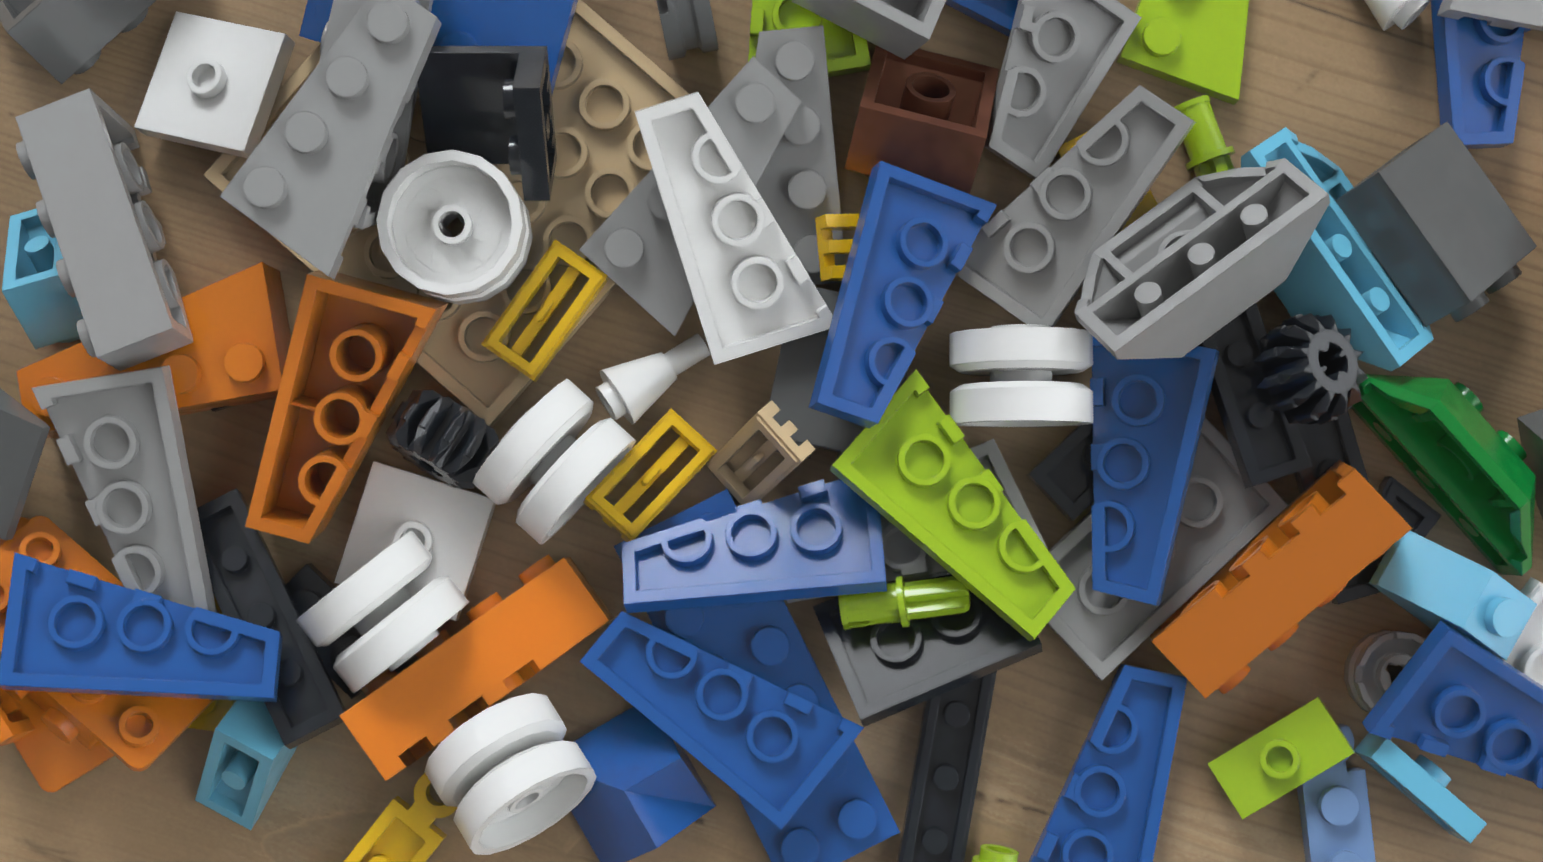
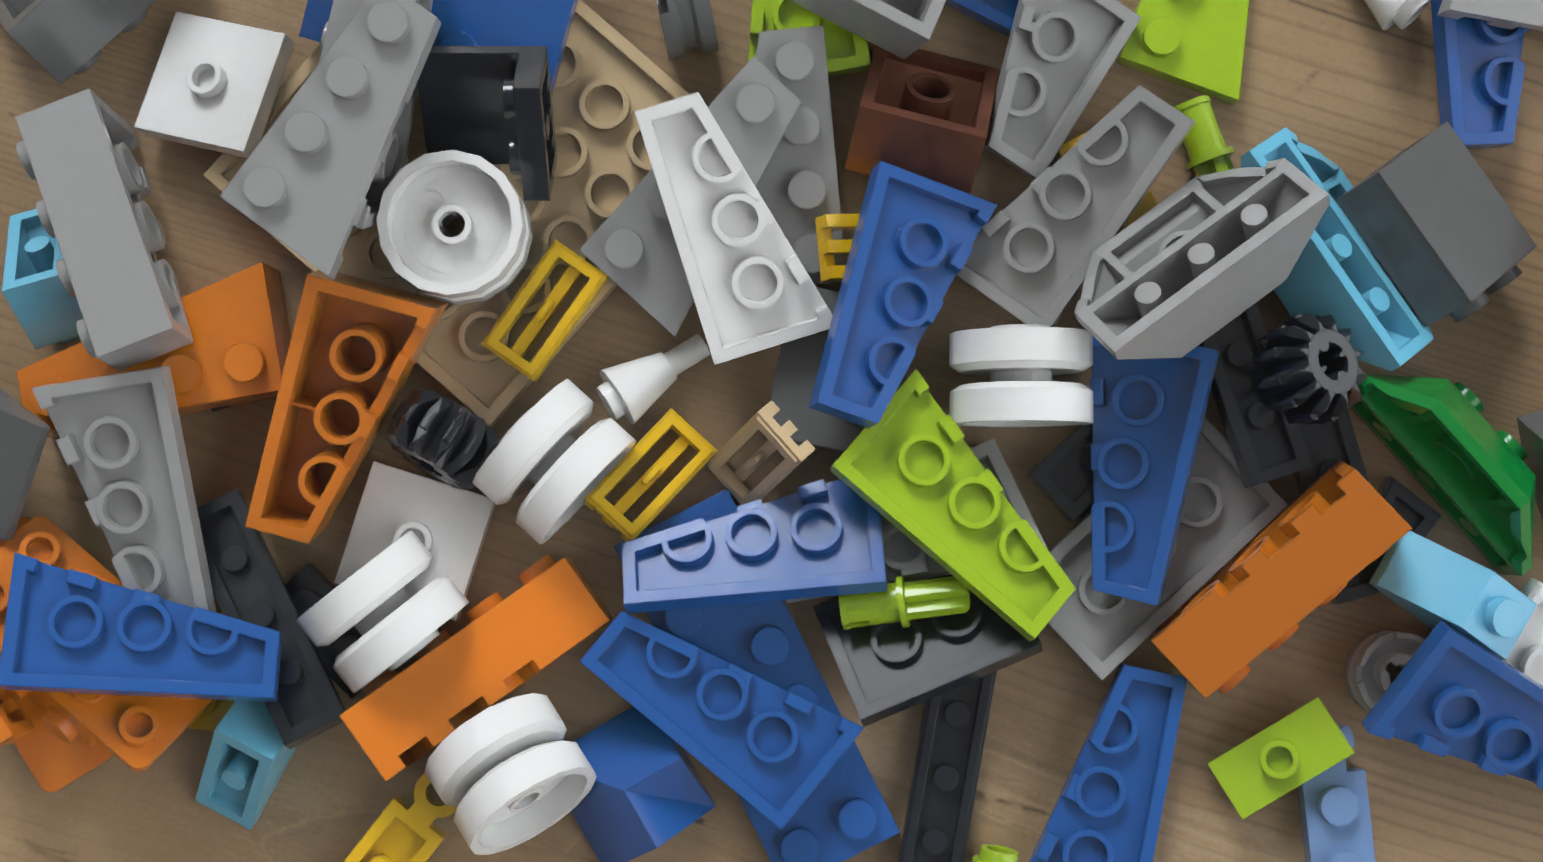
(1422, 784): medium azure plate -> none

